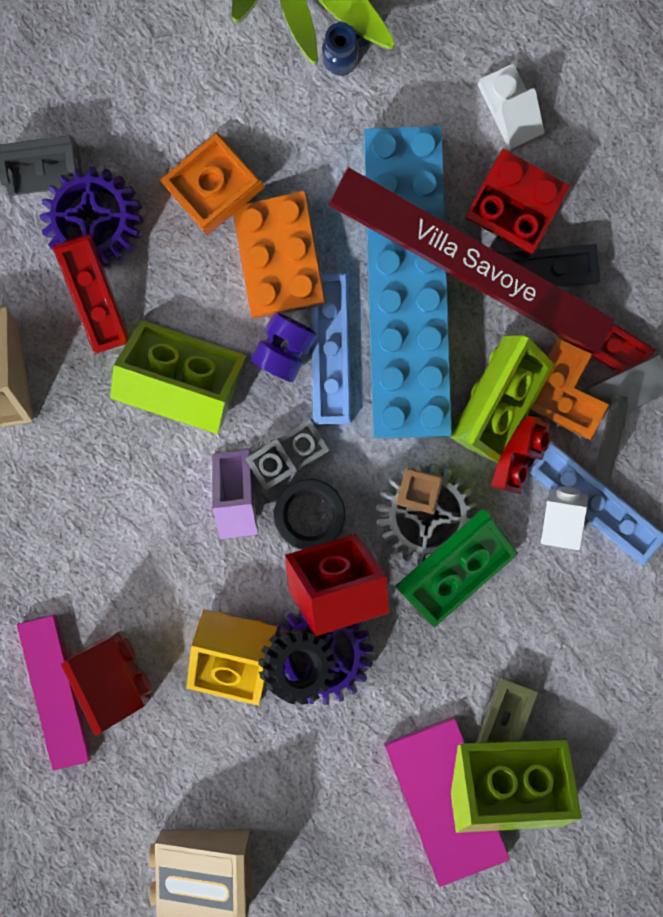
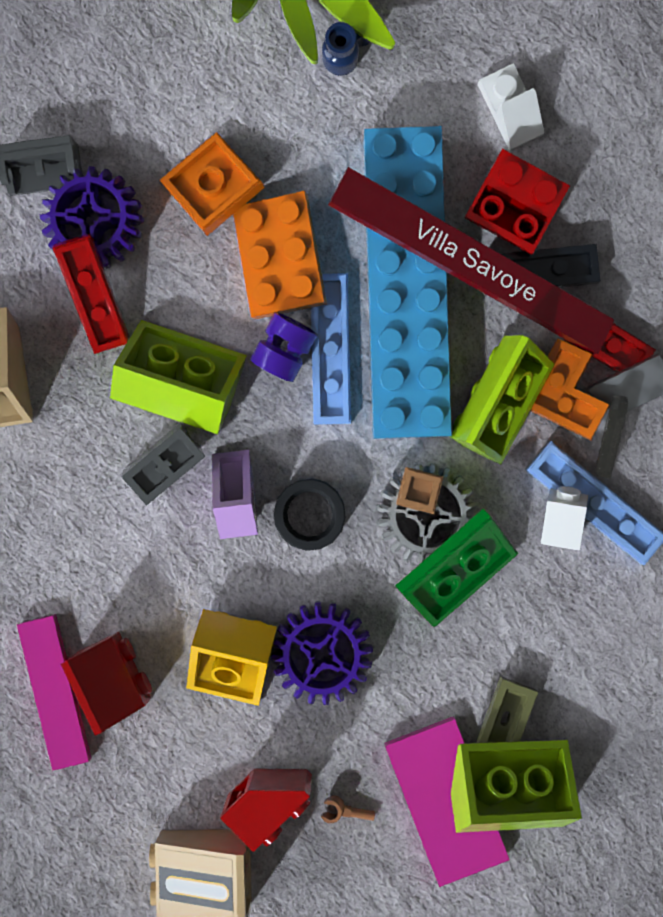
(162, 464): none -> dark grey hinge
(265, 802): none -> red slope
(287, 454): light grey slope -> none
(318, 670): black tyre -> none
(337, 584): red brick -> none
(345, 811): none -> nougat hand
(527, 442): red slope -> none

